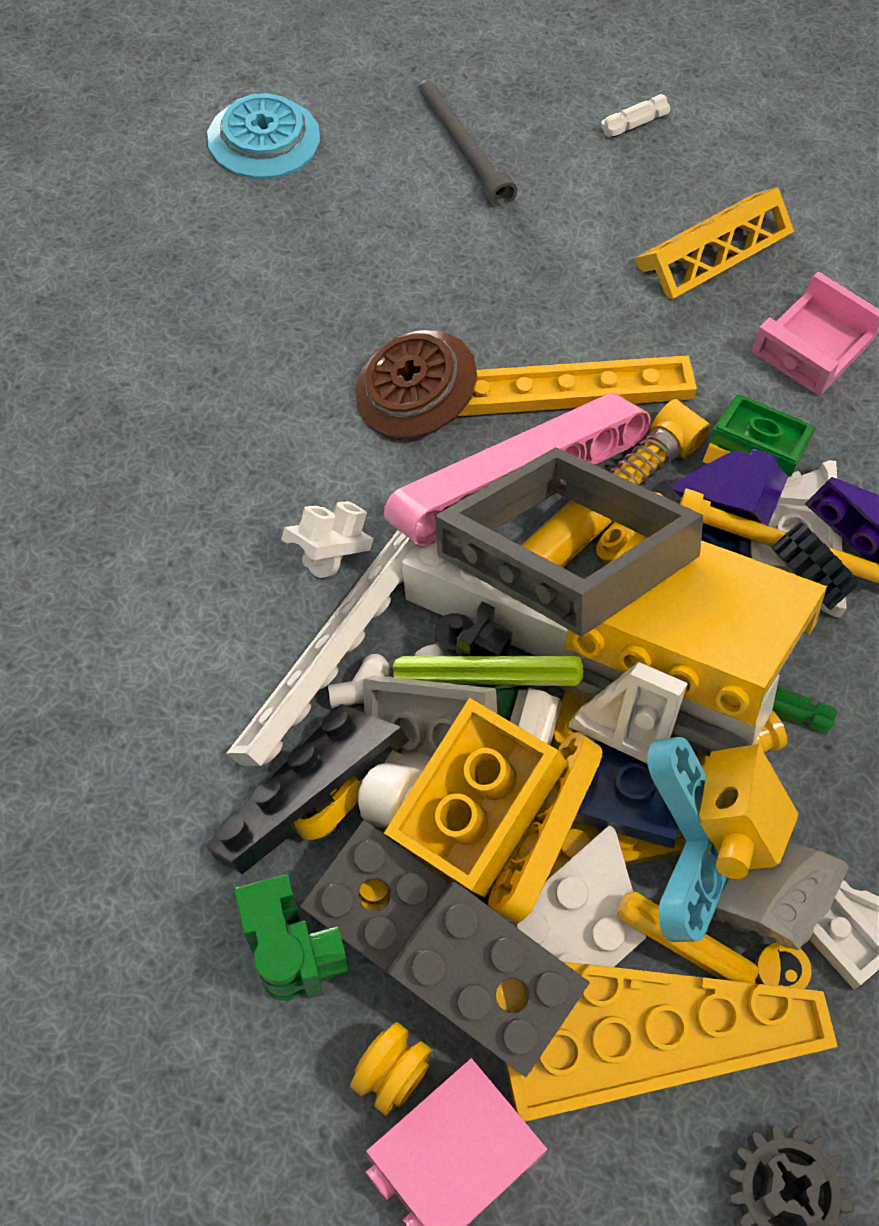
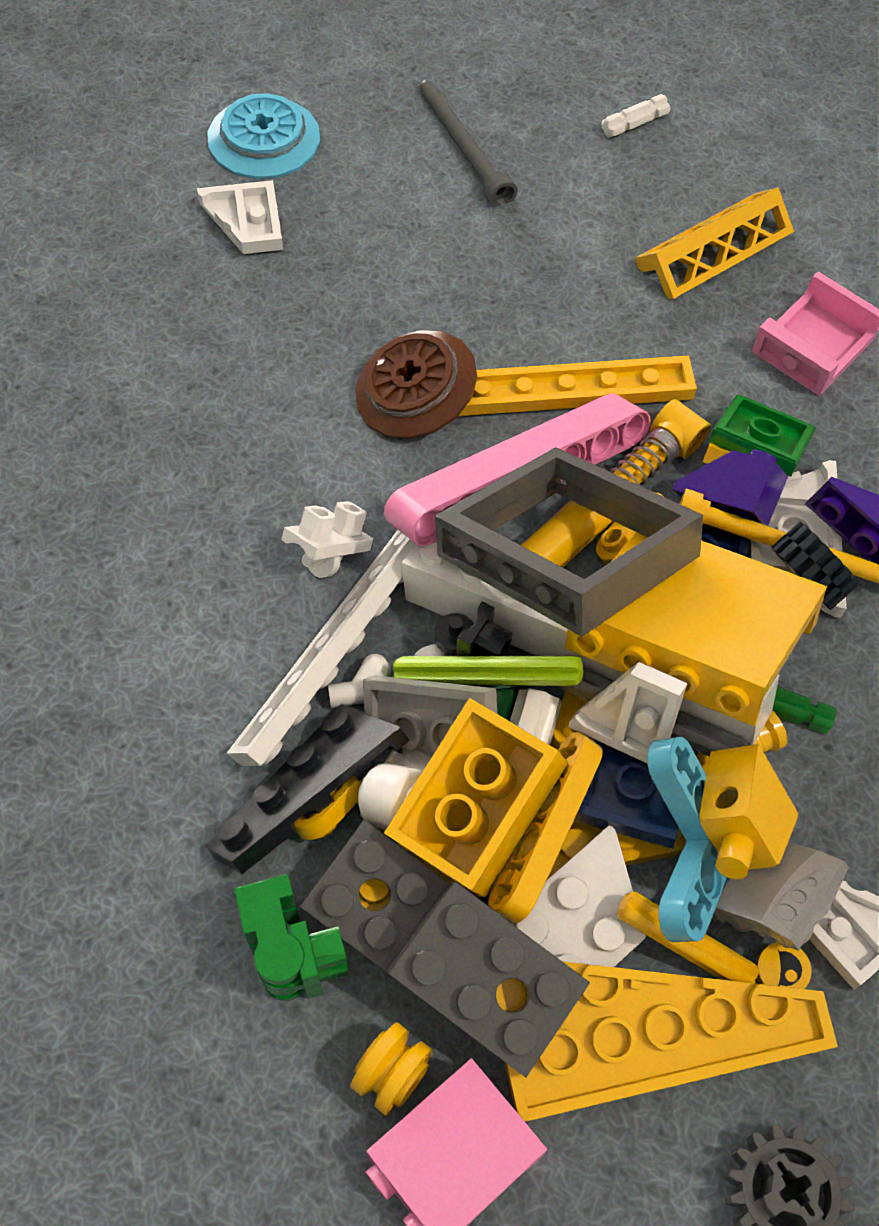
(245, 214): none -> white wing

